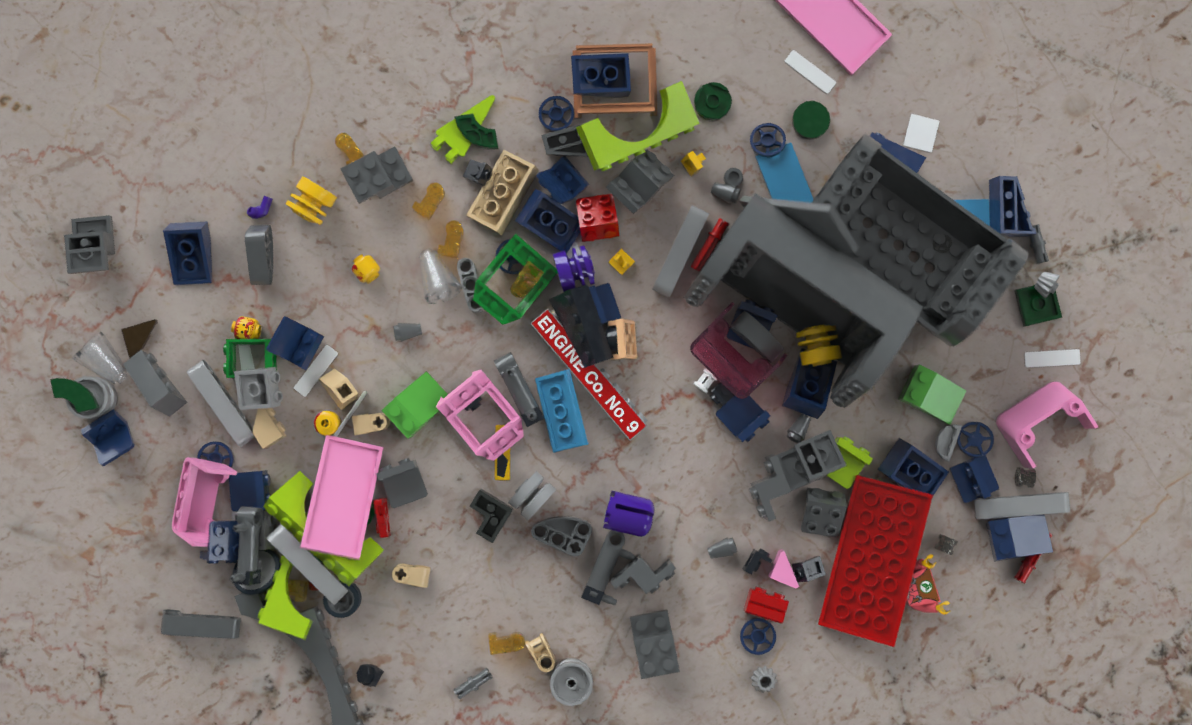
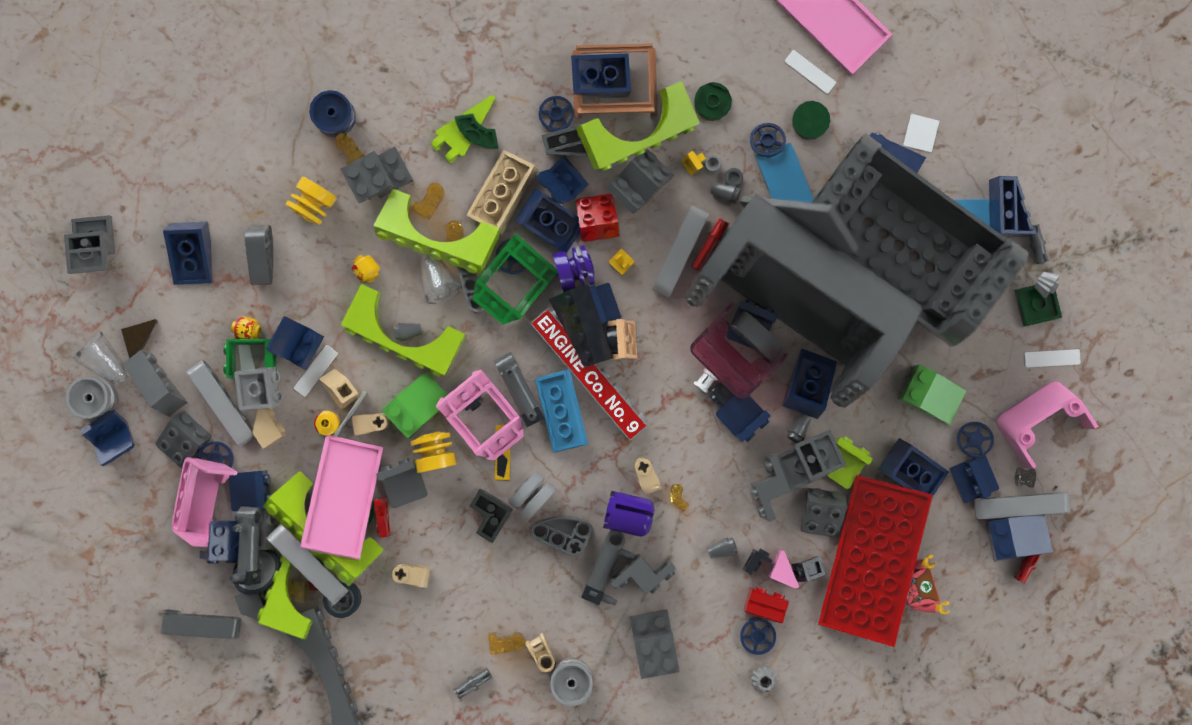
(74, 392): dark green tile -> none
(182, 438): none -> dark grey bracket
(262, 210): dark purple arm -> none
(324, 105): none -> dark blue wheel
(363, 319): none -> lime arch
(369, 674): black piece -> none
(433, 452): none -> yellow wheel
(468, 253): none -> lime arch
(478, 172): black bracket -> none
(528, 278): clear yellow leg -> none
(647, 479): none -> tan piece
(676, 497): none -> clear yellow arm
(712, 169): none -> light grey plate
(818, 345): yellow wheel -> none
(946, 544): clear smoke wheel -> none
(947, 440): light grey plate -> none

